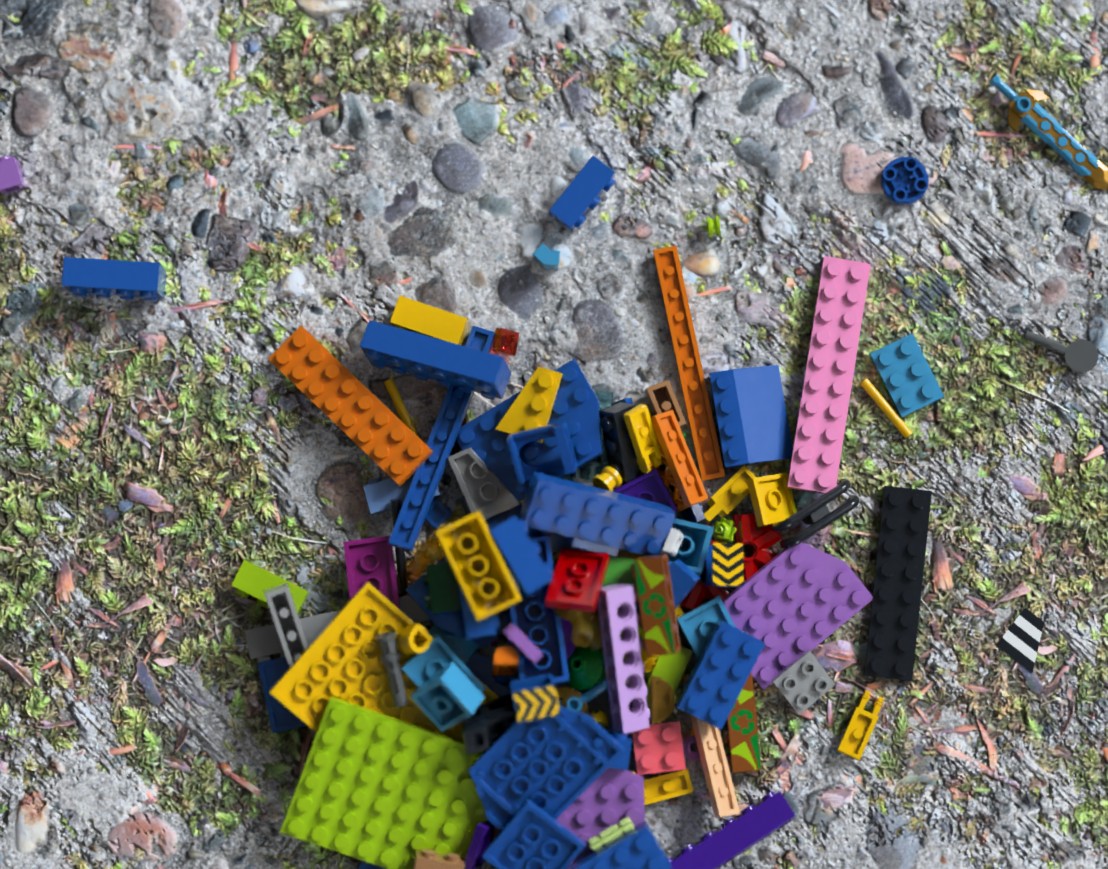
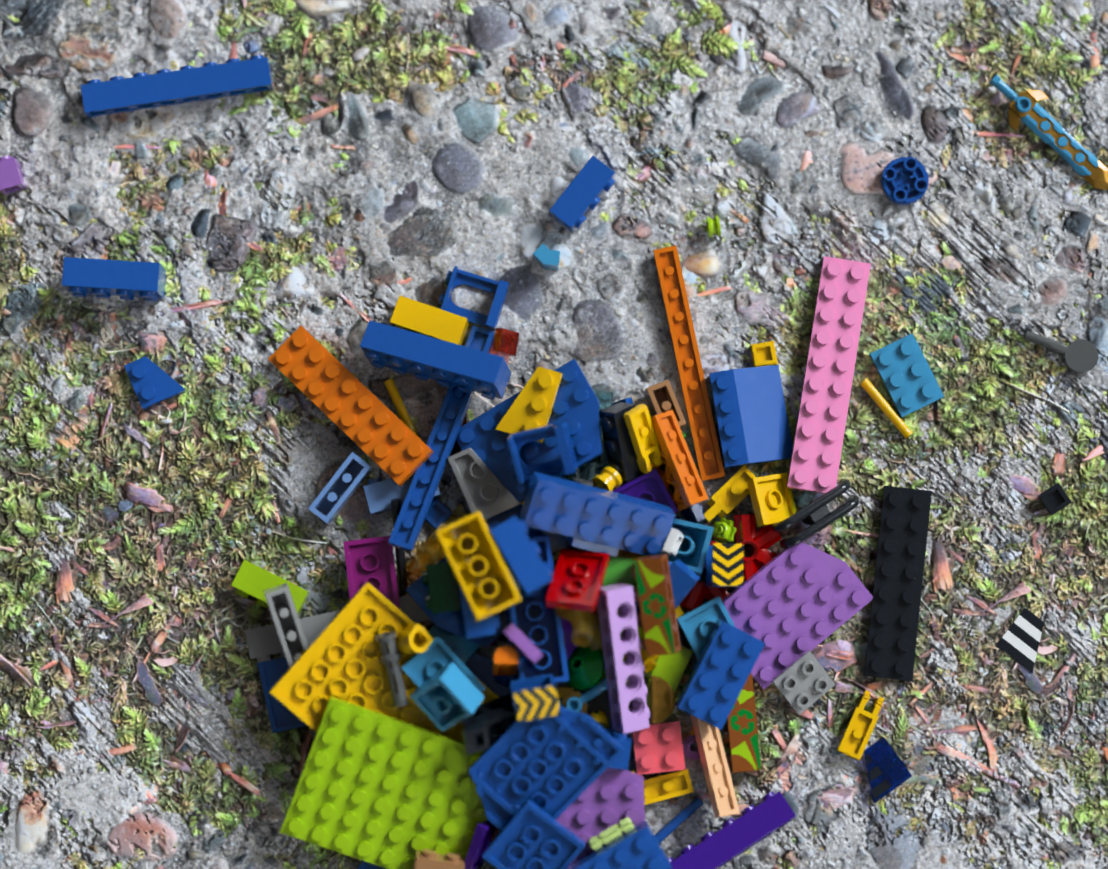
(151, 382): none -> blue wing
(177, 86): none -> blue brick
(340, 488): none -> medium blue brick
(461, 277): none -> blue panel
(678, 819): none -> blue bar
(763, 354): none -> yellow tile
(884, 769): none -> clear blue wing
(1054, 499): none -> black plate

